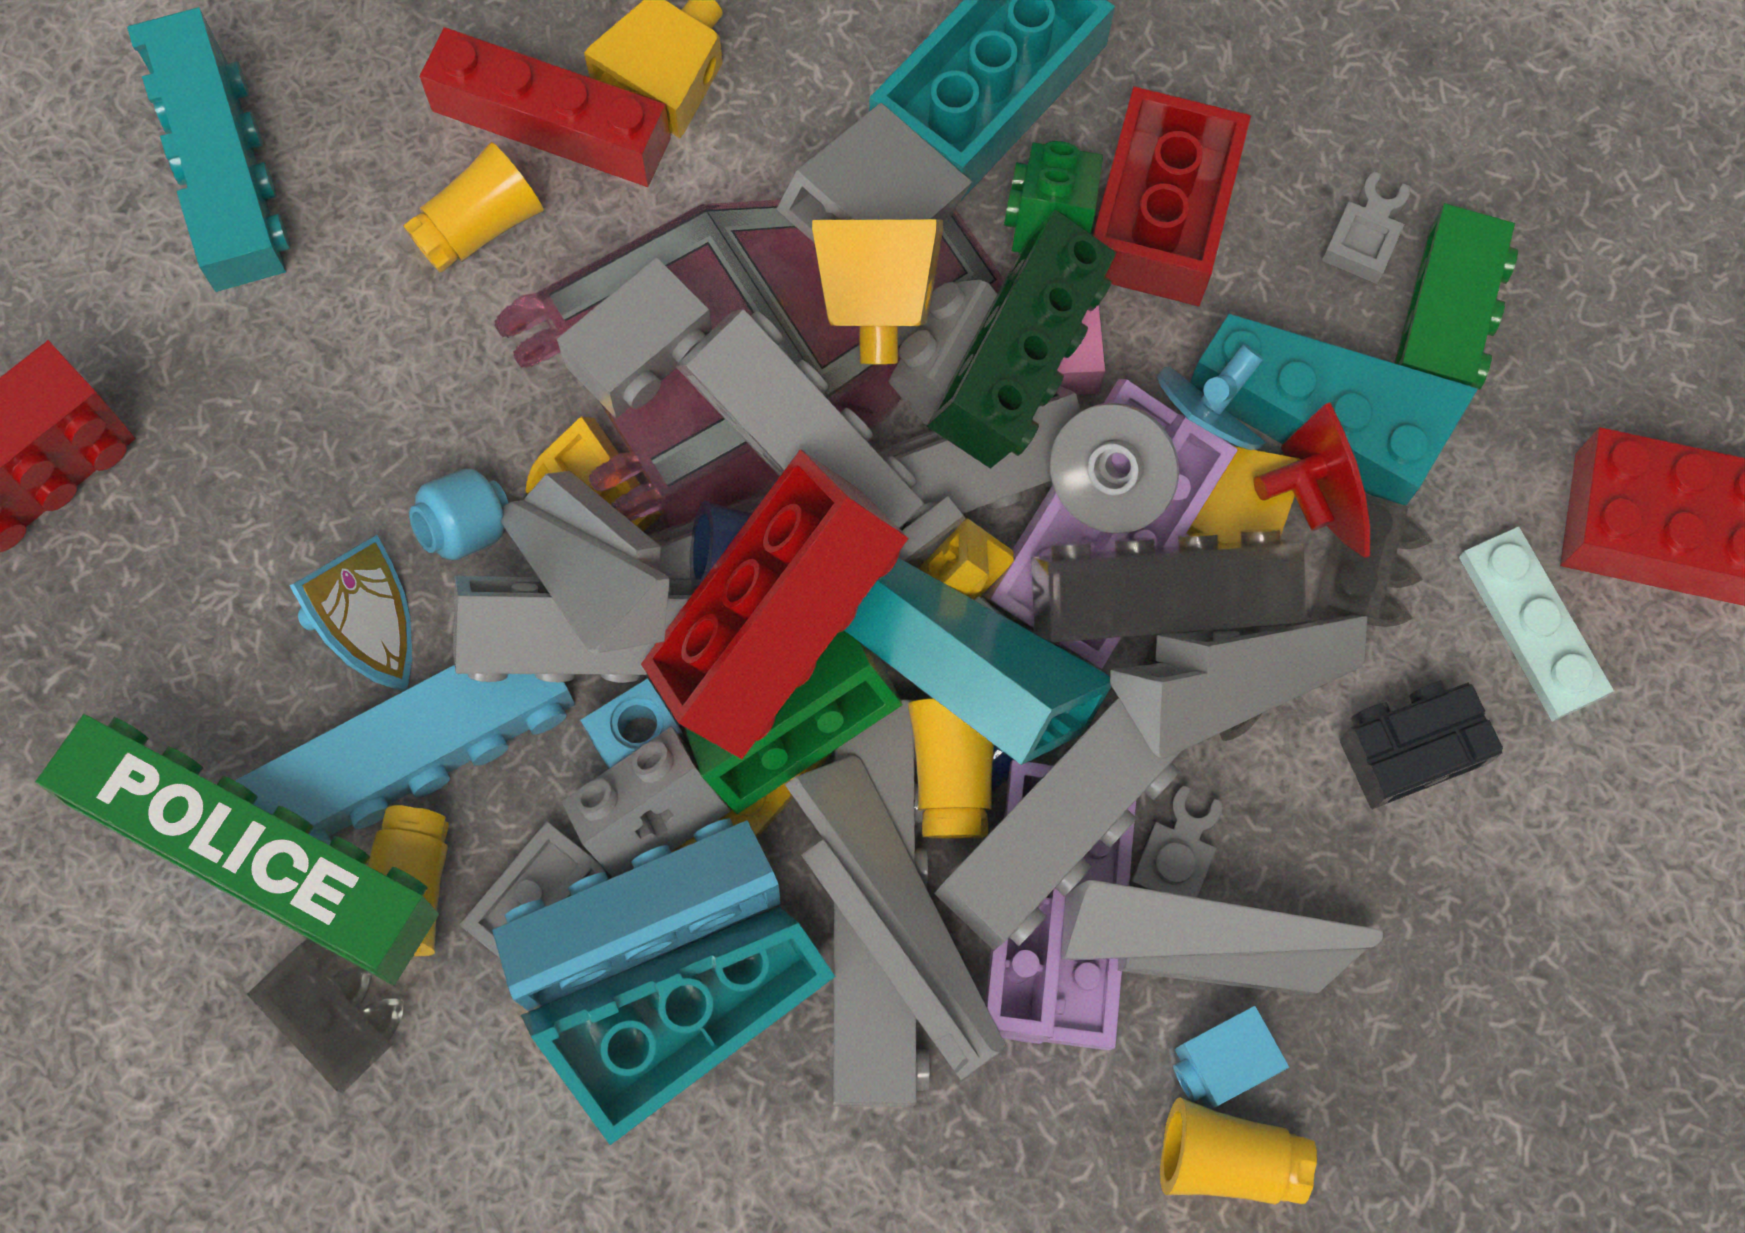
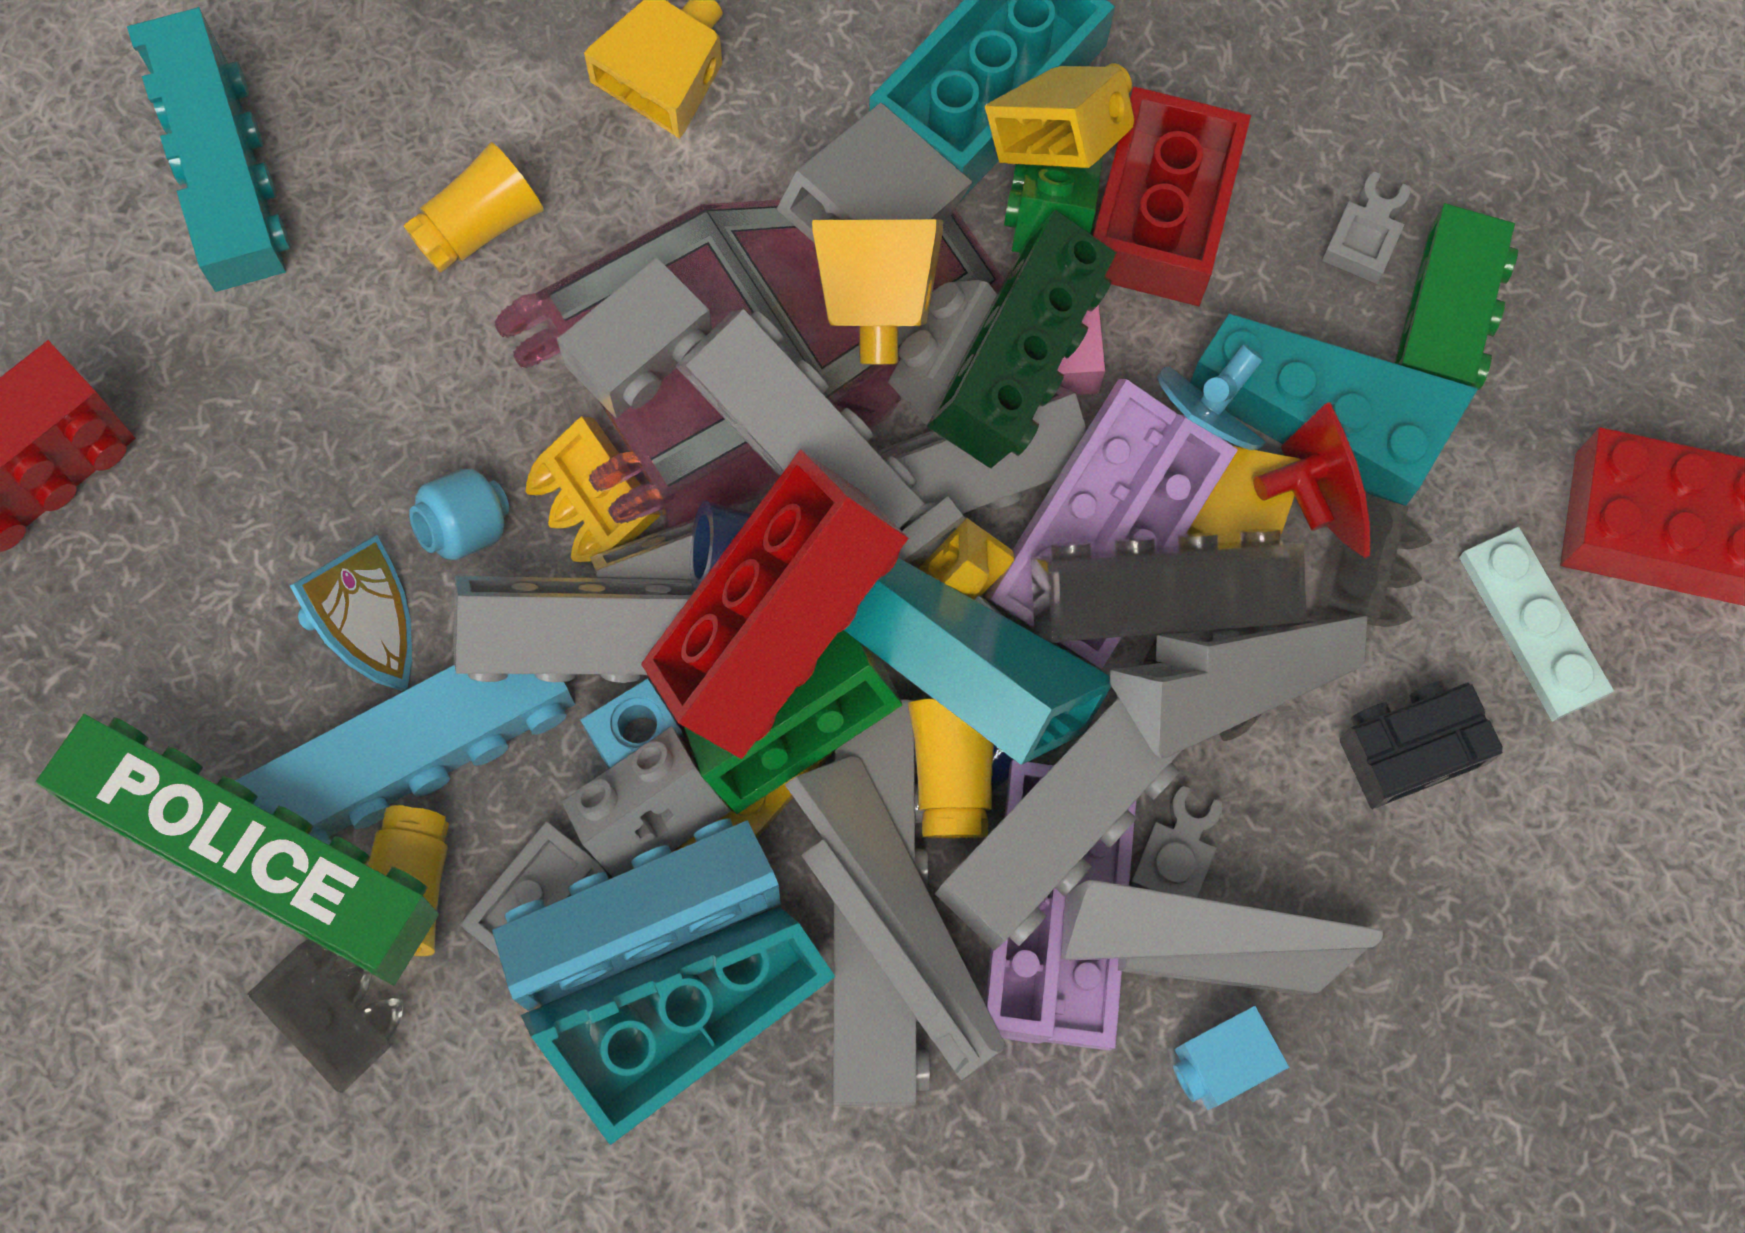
(546, 106): red brick -> none
(591, 563): light grey wedge -> none
(1079, 111): none -> yellow torso
(1091, 485): light grey dish -> none
(1234, 1157): yellow plant -> none

